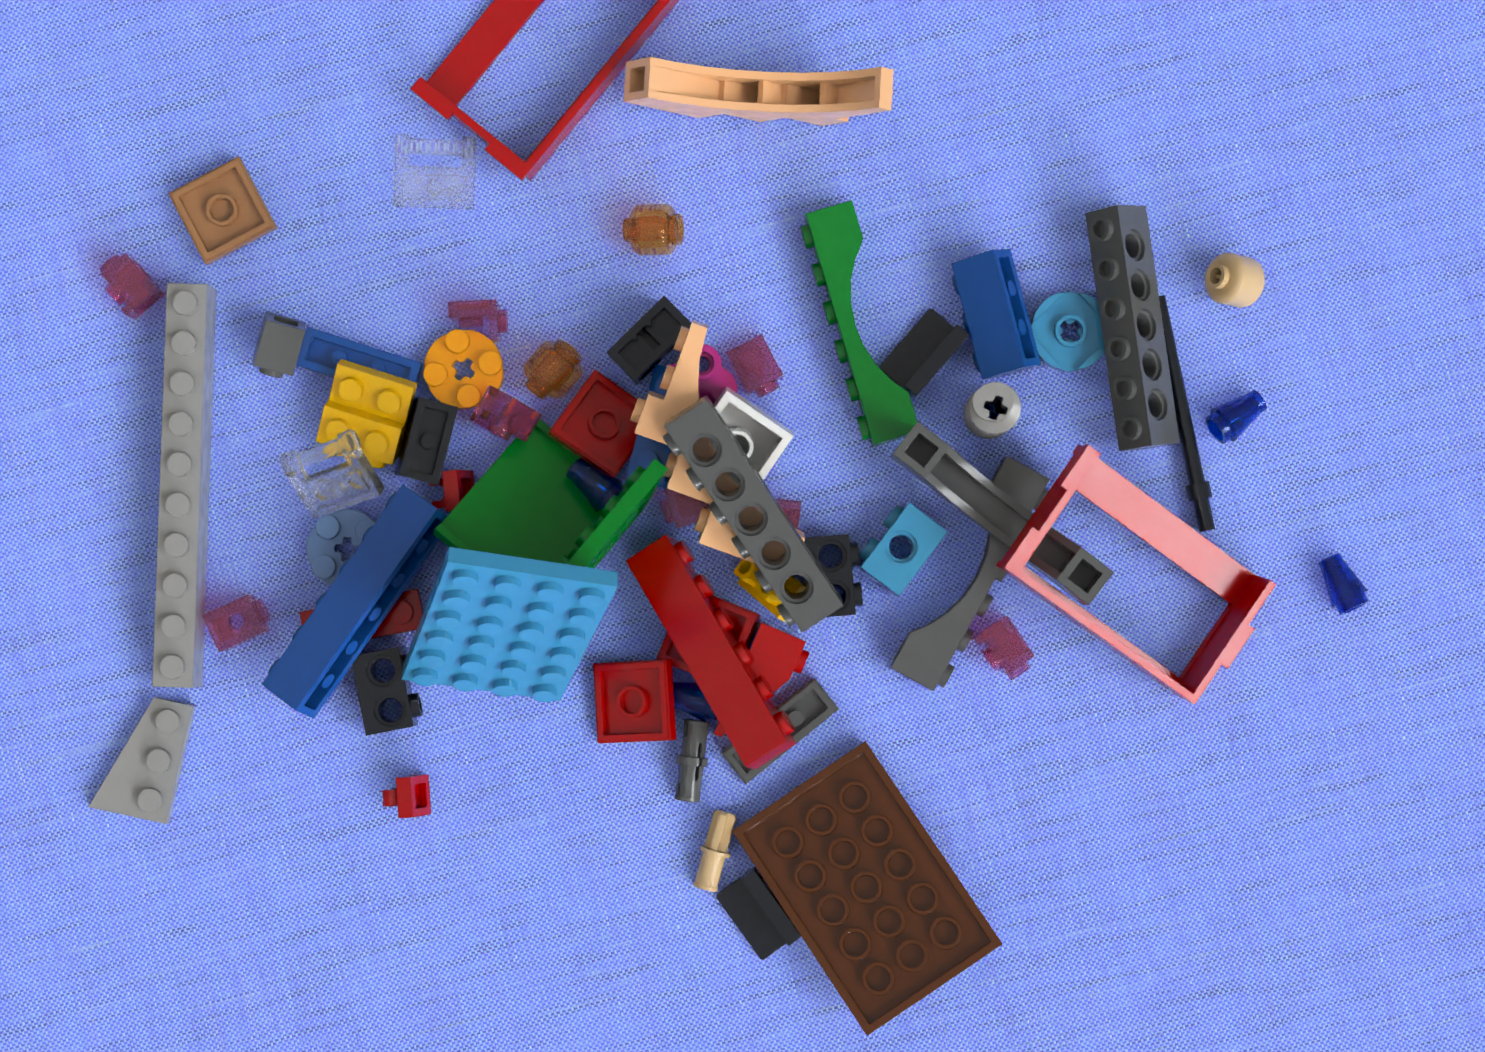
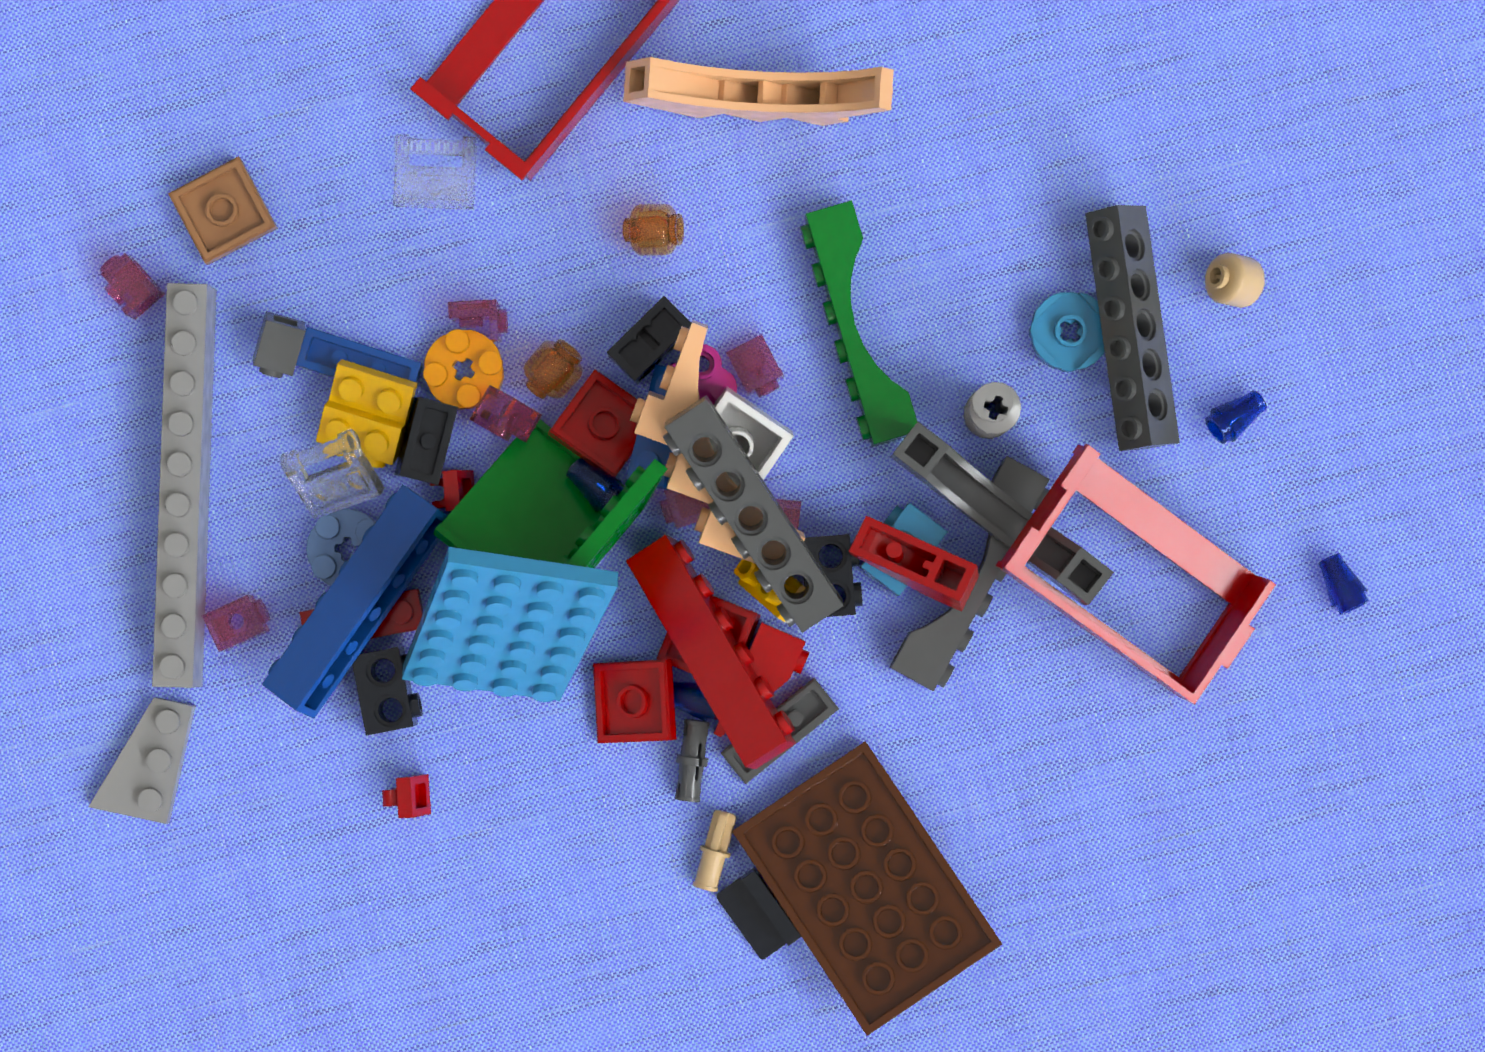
(915, 563): none -> red slope
(923, 352): black panel -> none
(995, 313): blue brick -> none
(1004, 648): clear pink brick -> none
(1198, 489): black bar -> none

